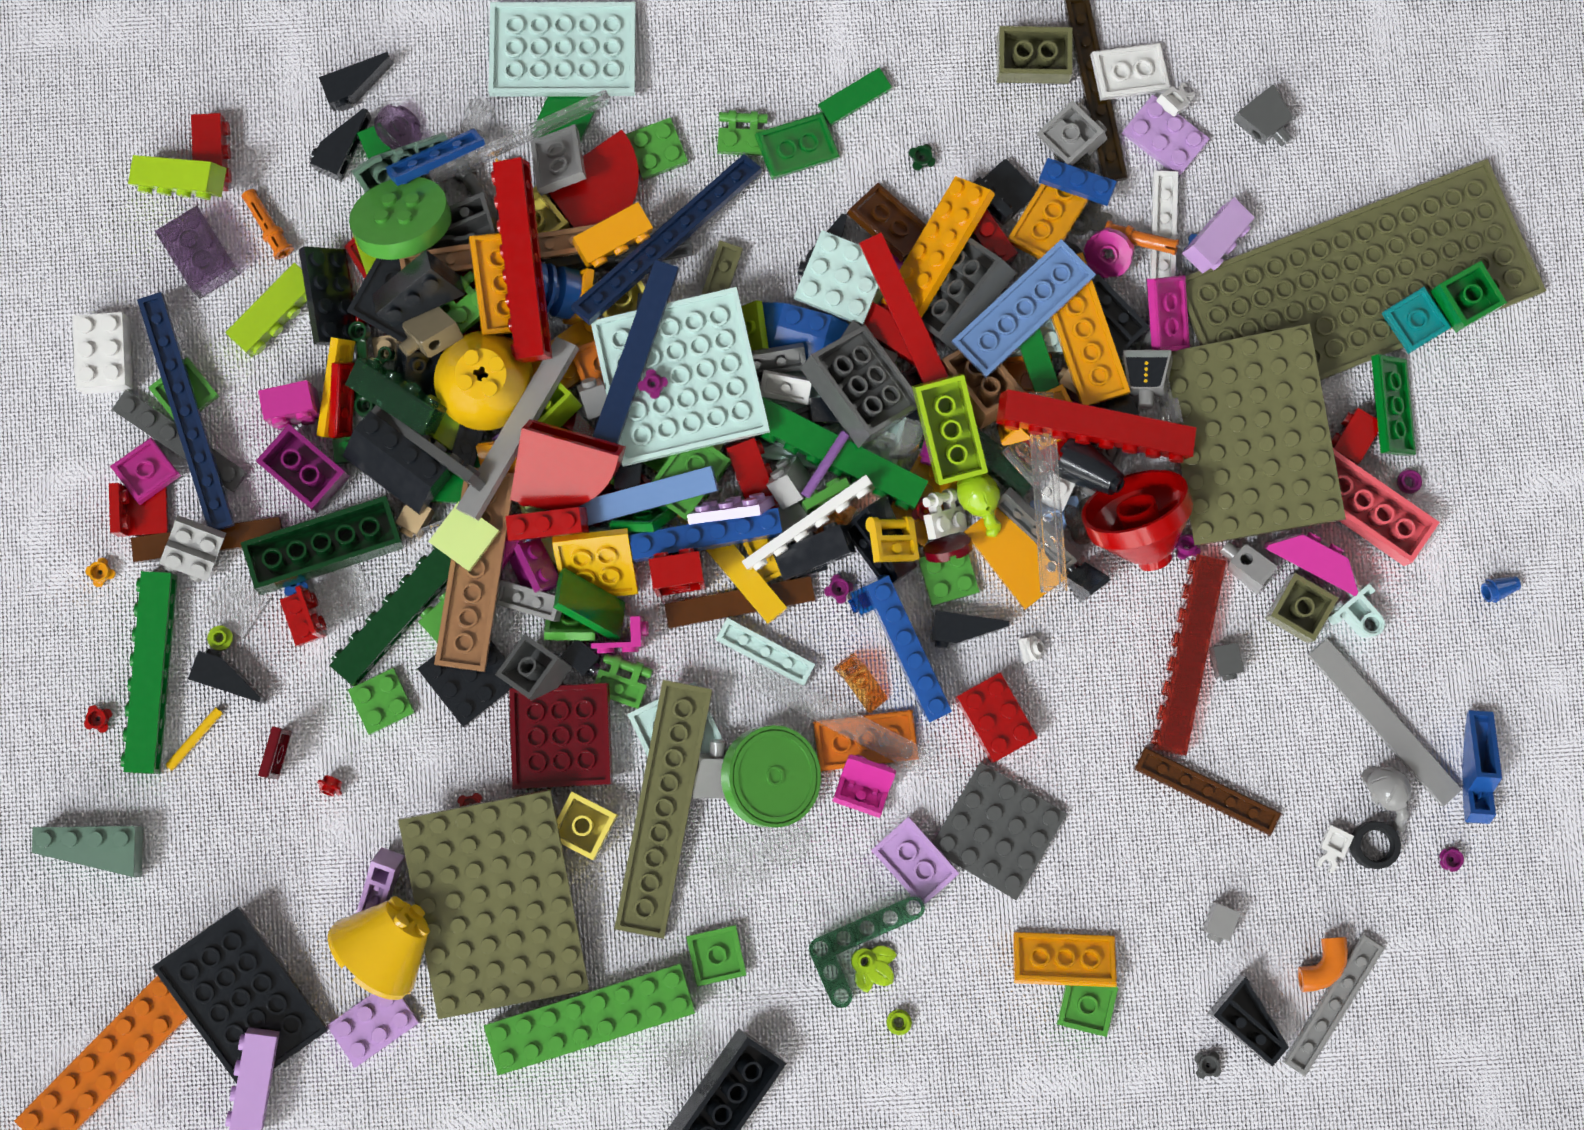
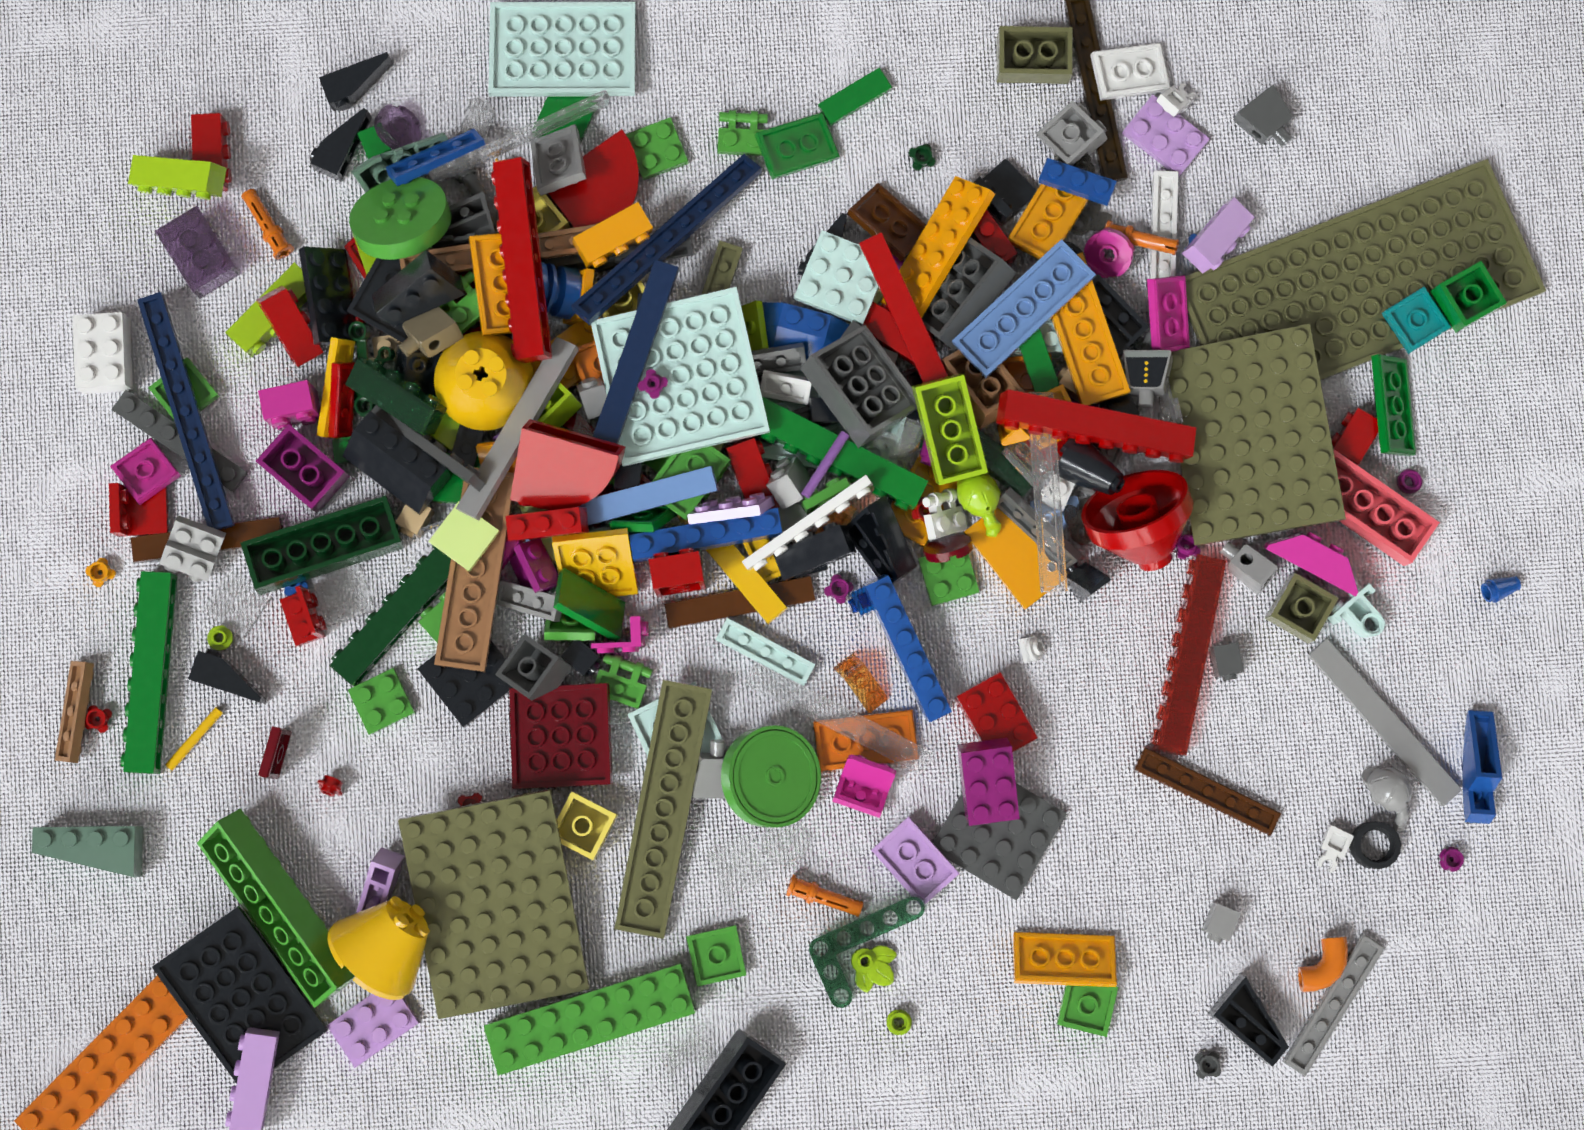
(74, 711): none -> medium nougat plate
(274, 905): none -> bright green brick
(289, 325): none -> red brick
(812, 892): none -> orange pin
(893, 547): yellow plate -> none
(957, 628): black slope -> none
(988, 781): none -> magenta brick

